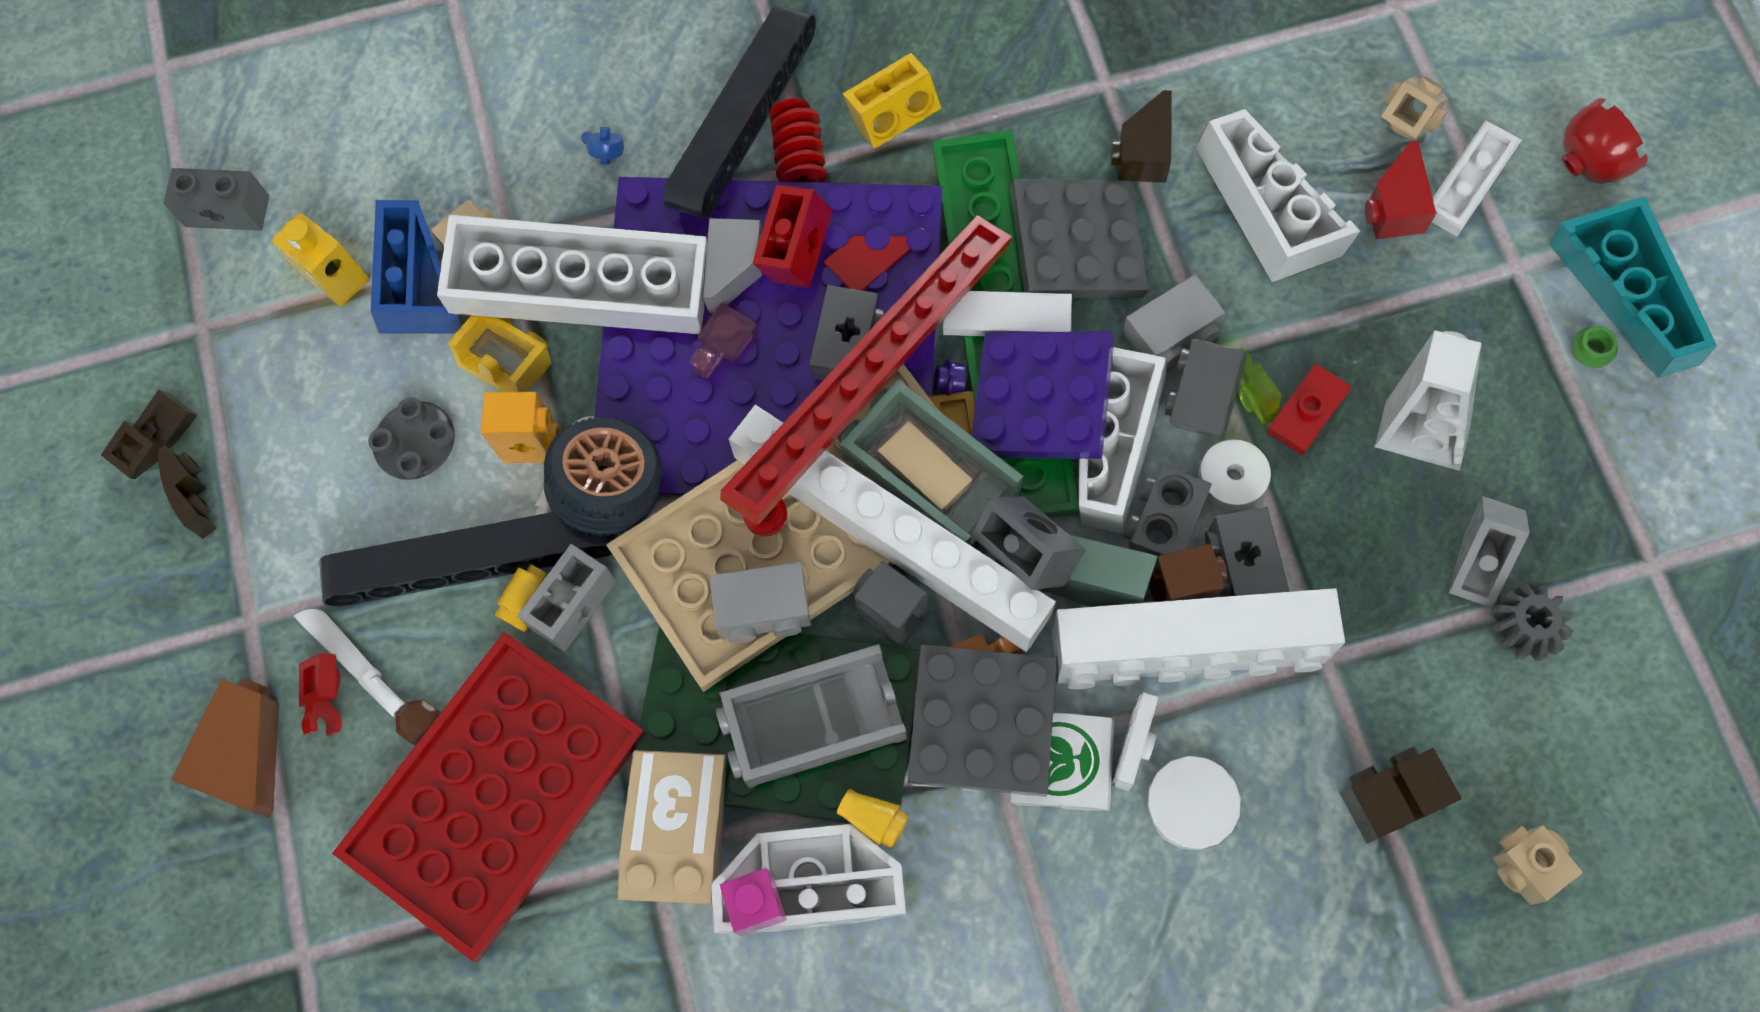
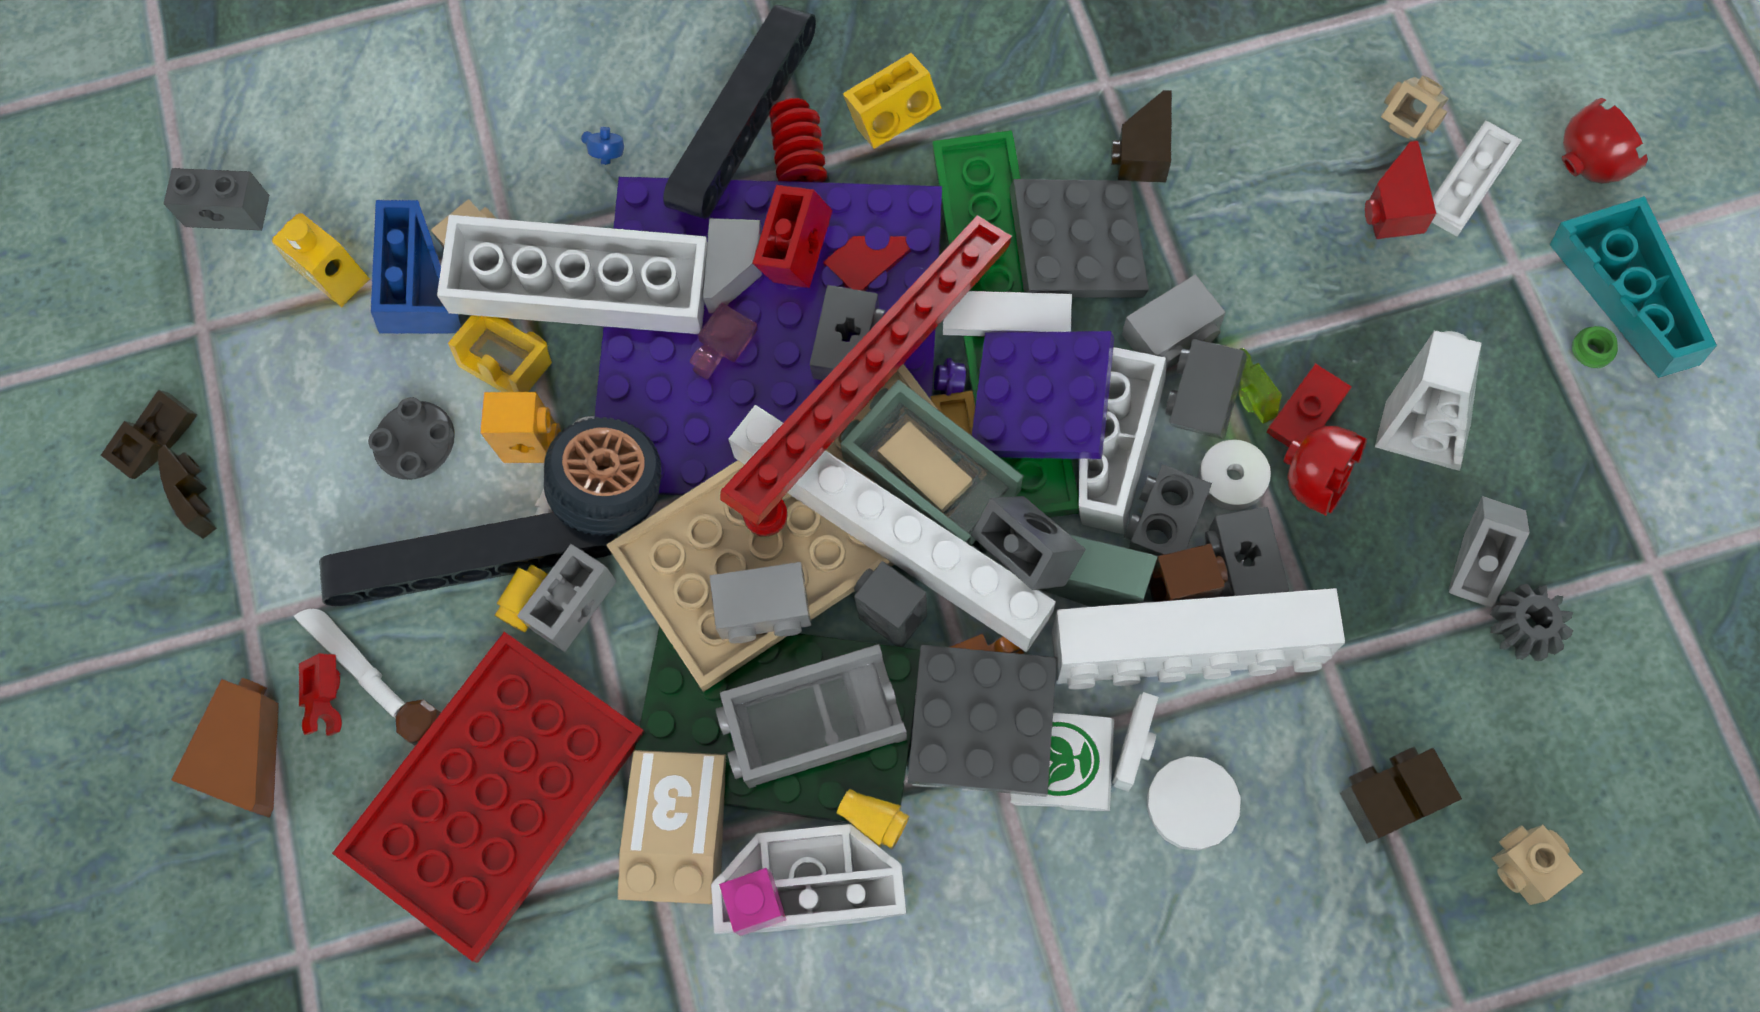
(1271, 199): white wedge -> none
(1322, 466): none -> red cylinder

